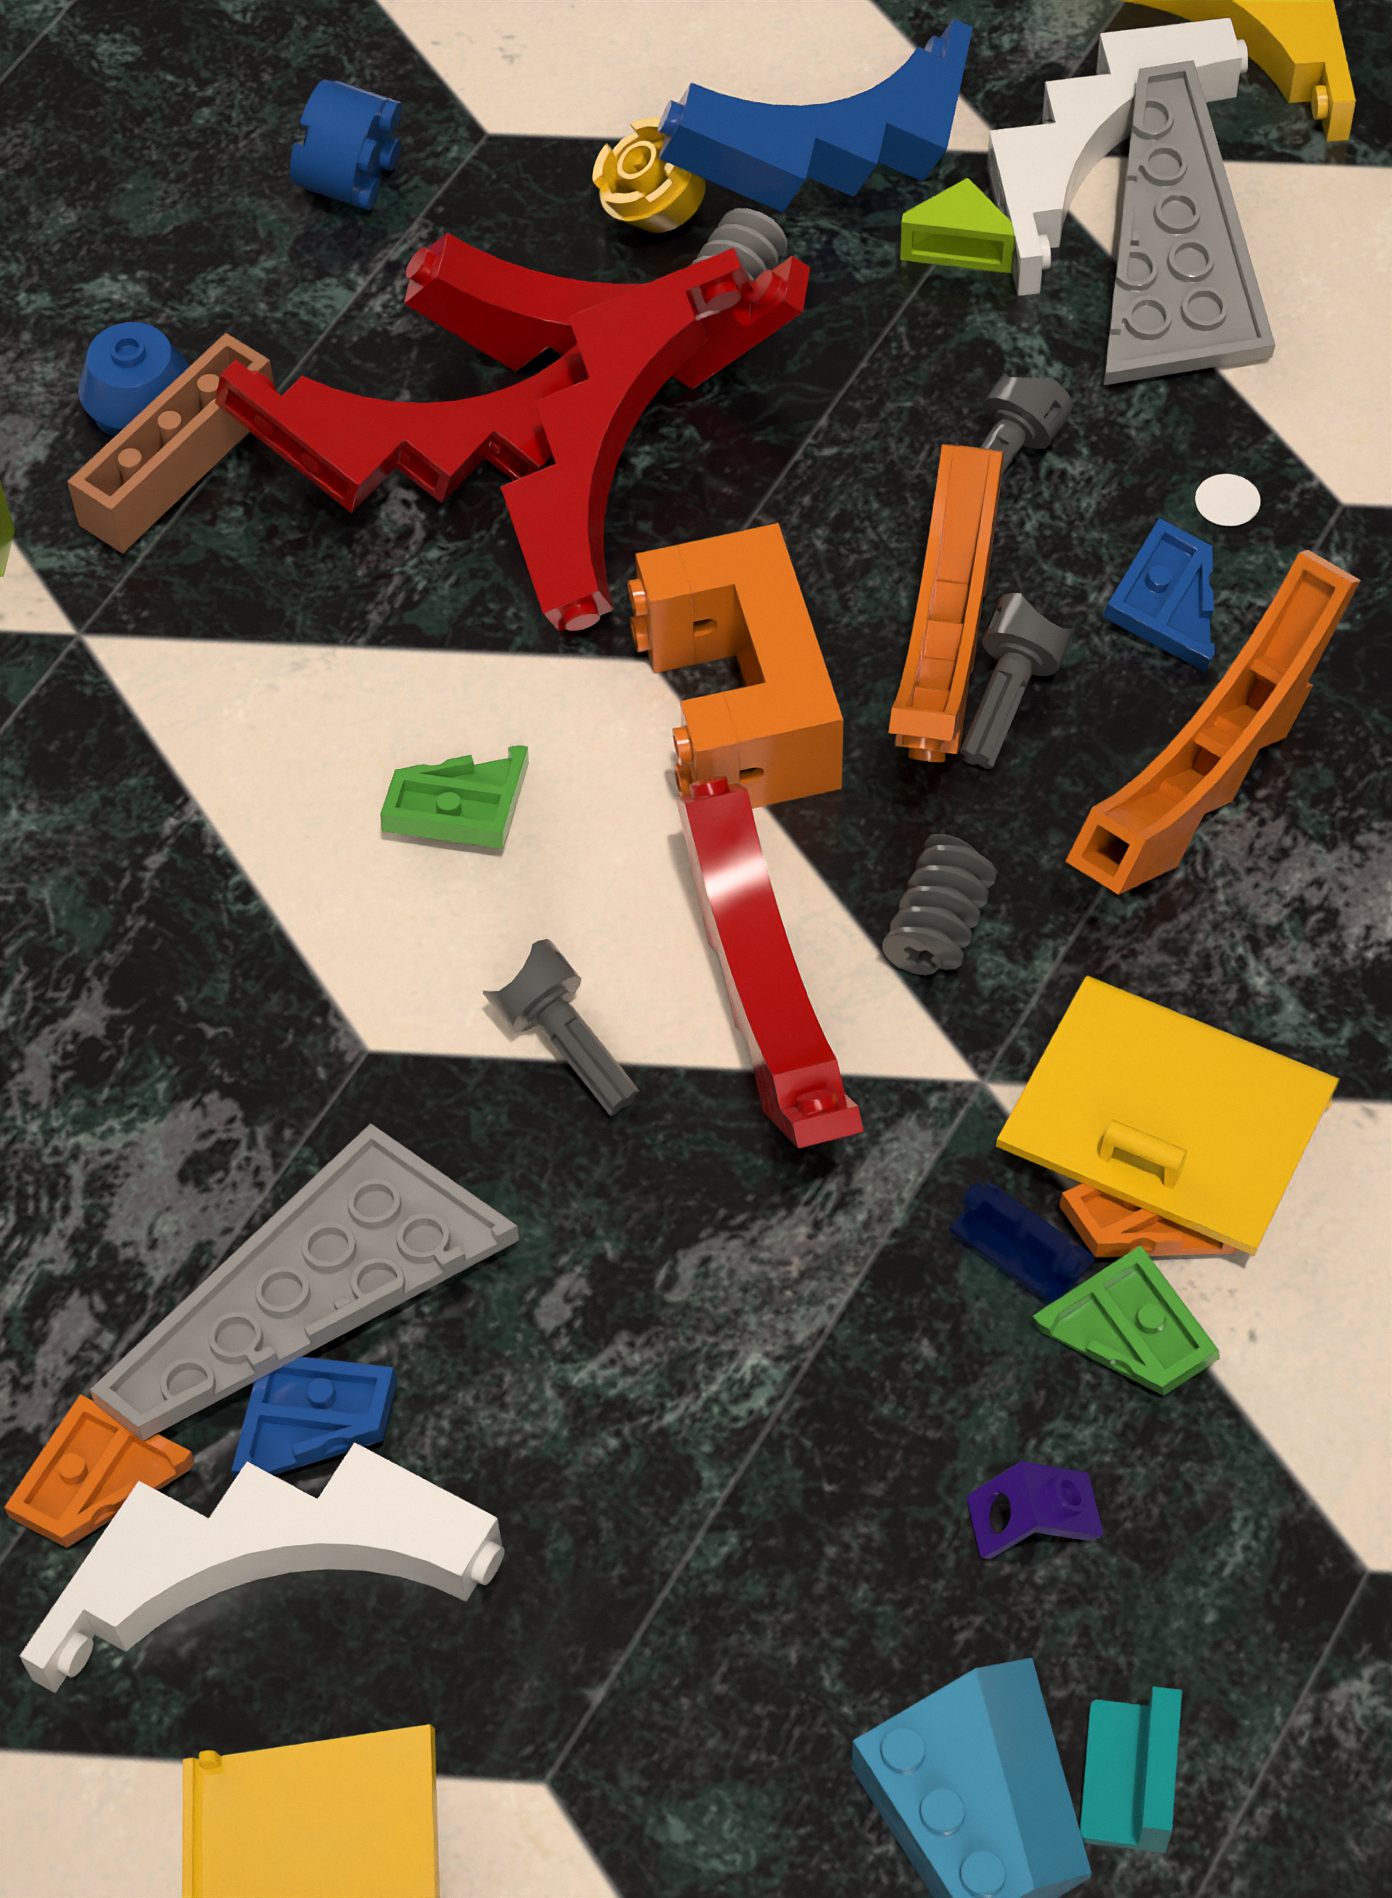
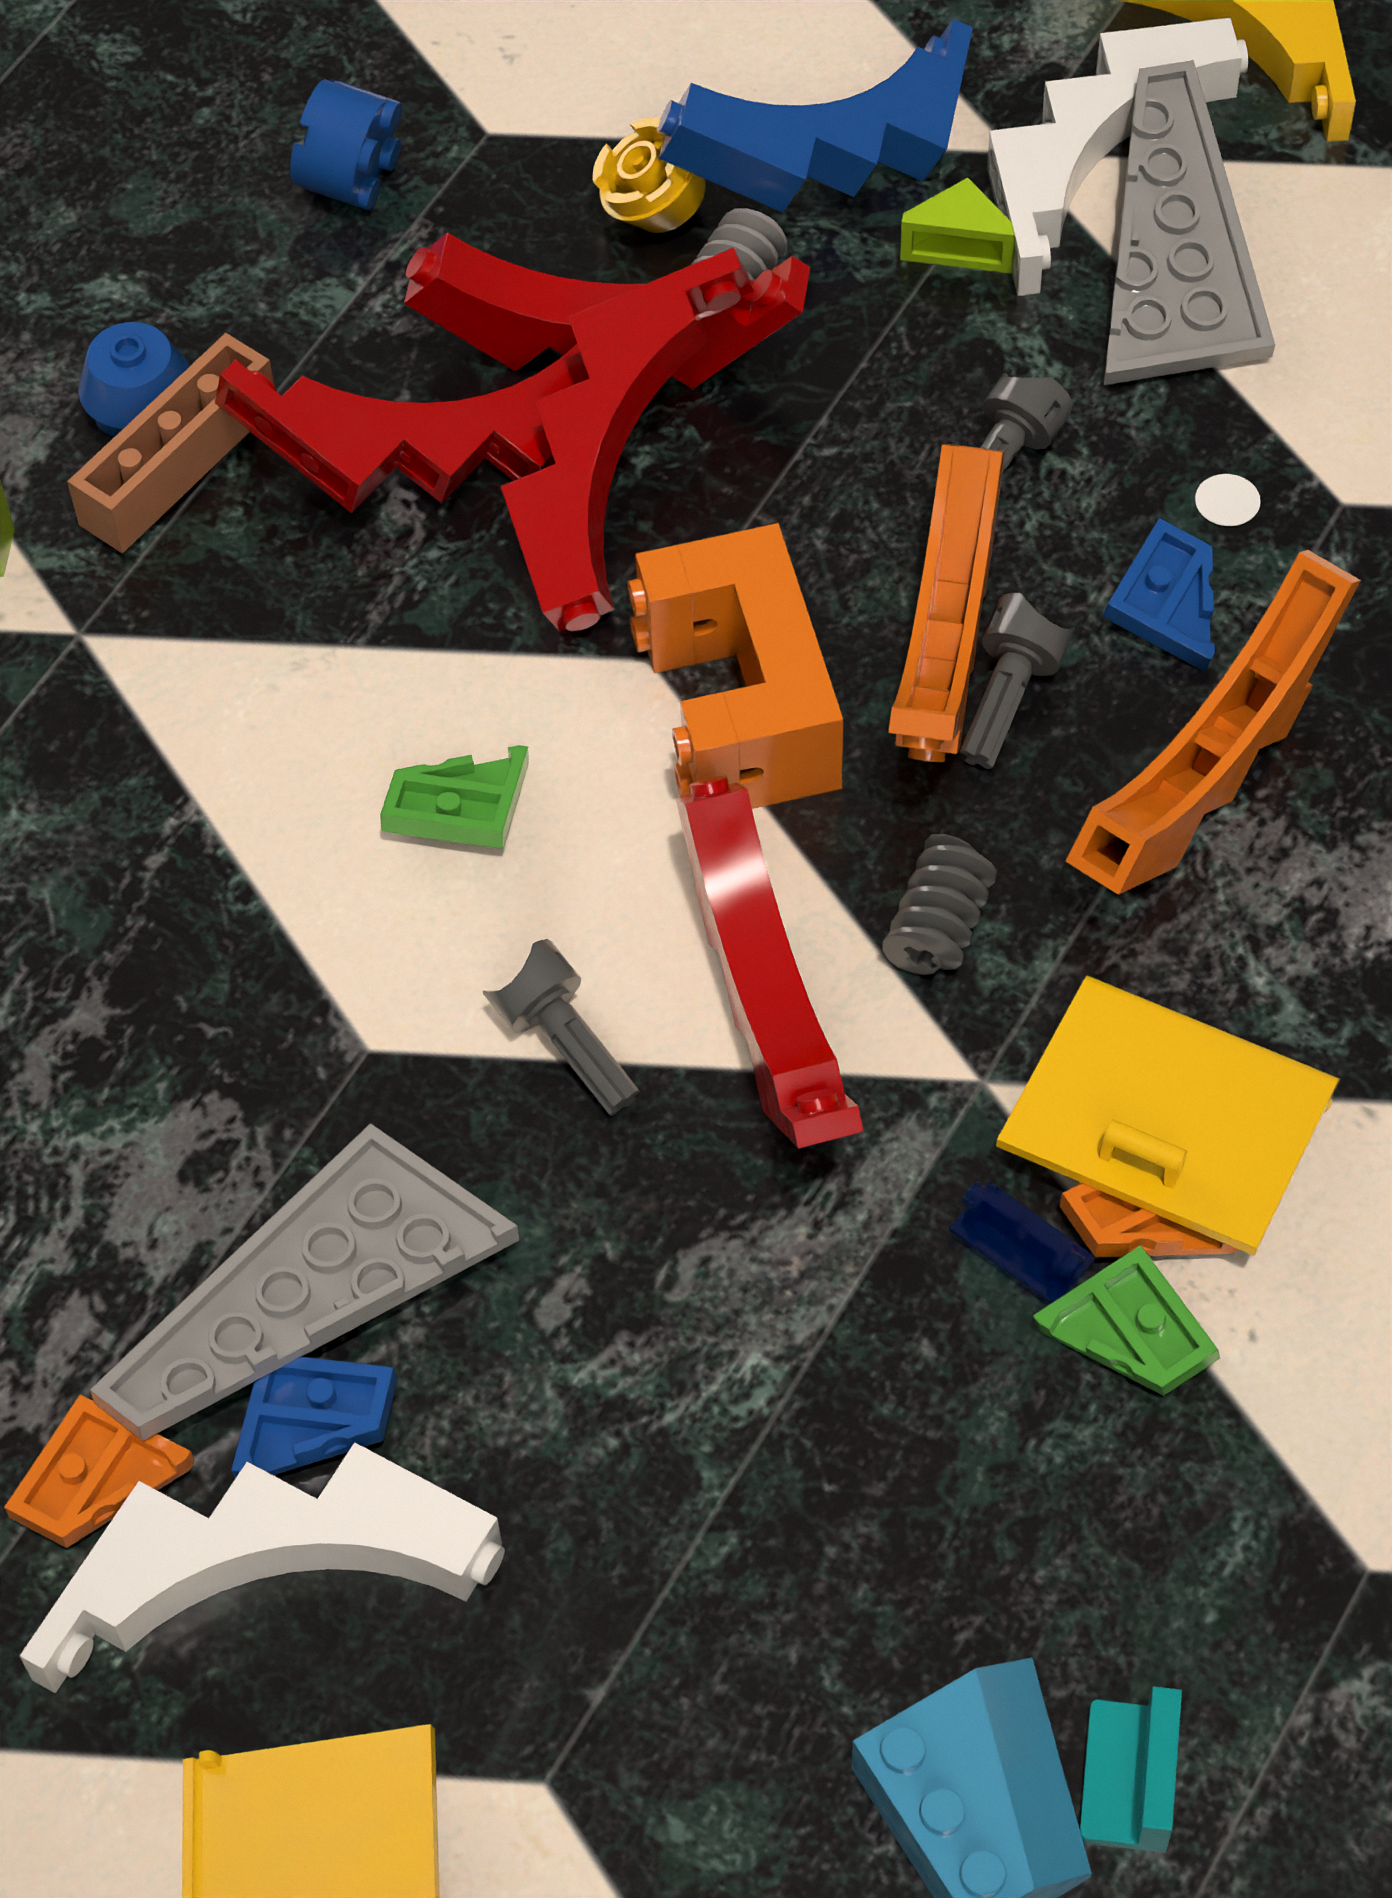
(1041, 1501): dark purple bracket -> none

